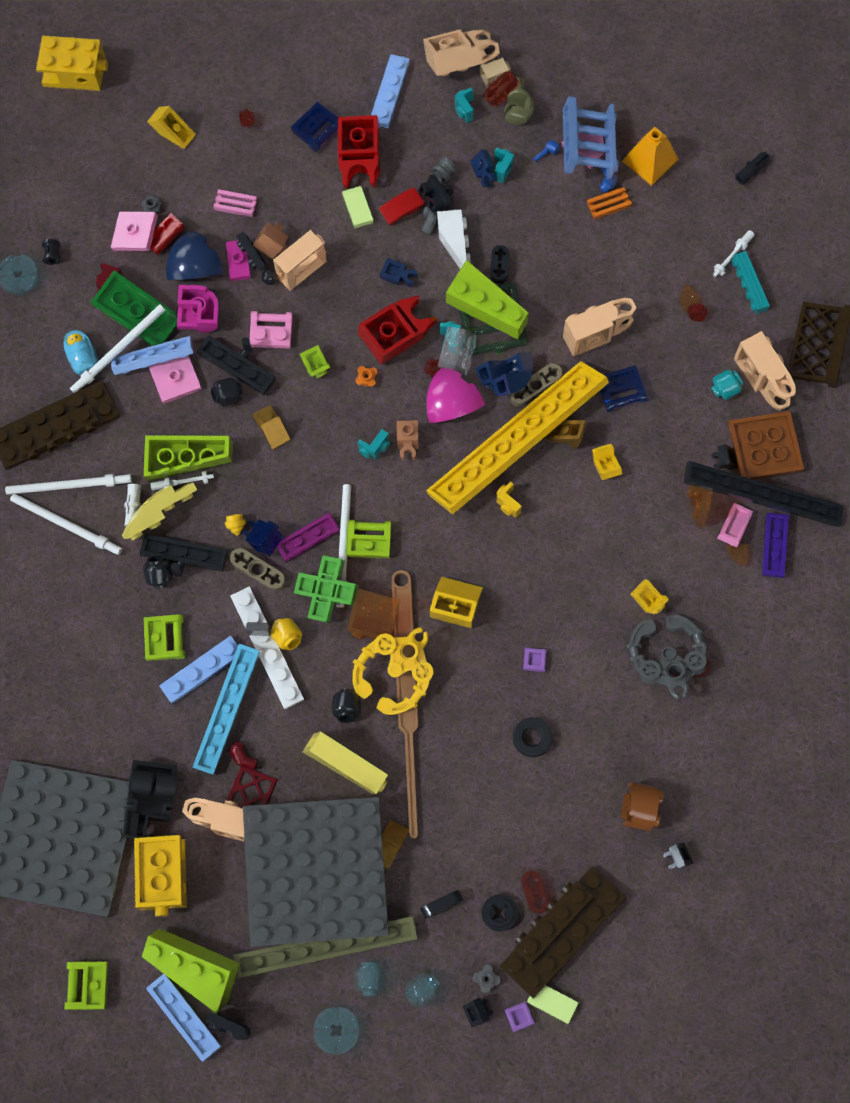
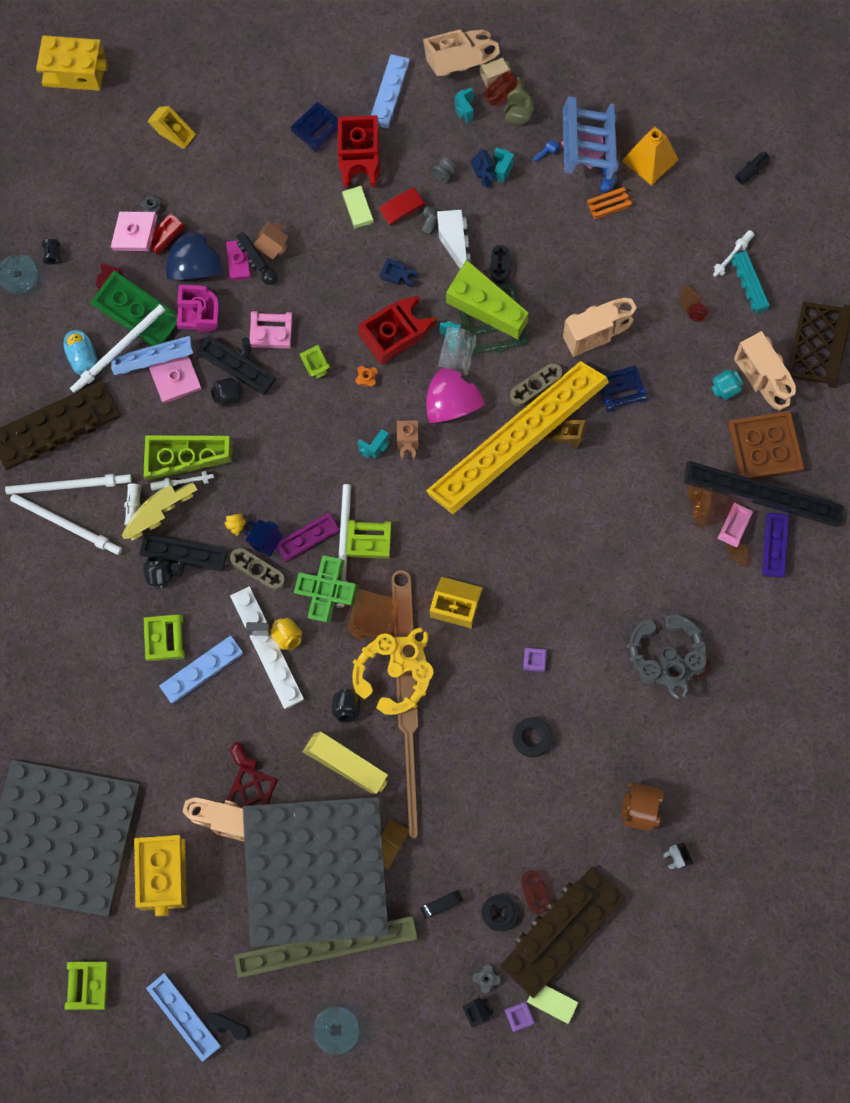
(150, 795): black plate -> none
(193, 967): lime wedge -> none
(226, 709): medium azure plate -> none
(238, 196): bright pink tile -> none
(246, 118): clear red plate -> none
(271, 427): pearl gold slope -> none
(300, 260): light nougat window -> none
(369, 978): clear light blue head -> none
(421, 990): clear light blue head -> none
(428, 368): clear red plate -> none
(438, 195): black hips -> none
(507, 503): yellow bracket -> none
(508, 375): dark blue brick -> none
(606, 462): yellow bracket -> none
(648, 597): yellow bracket -> none
(727, 457): black tile -> none

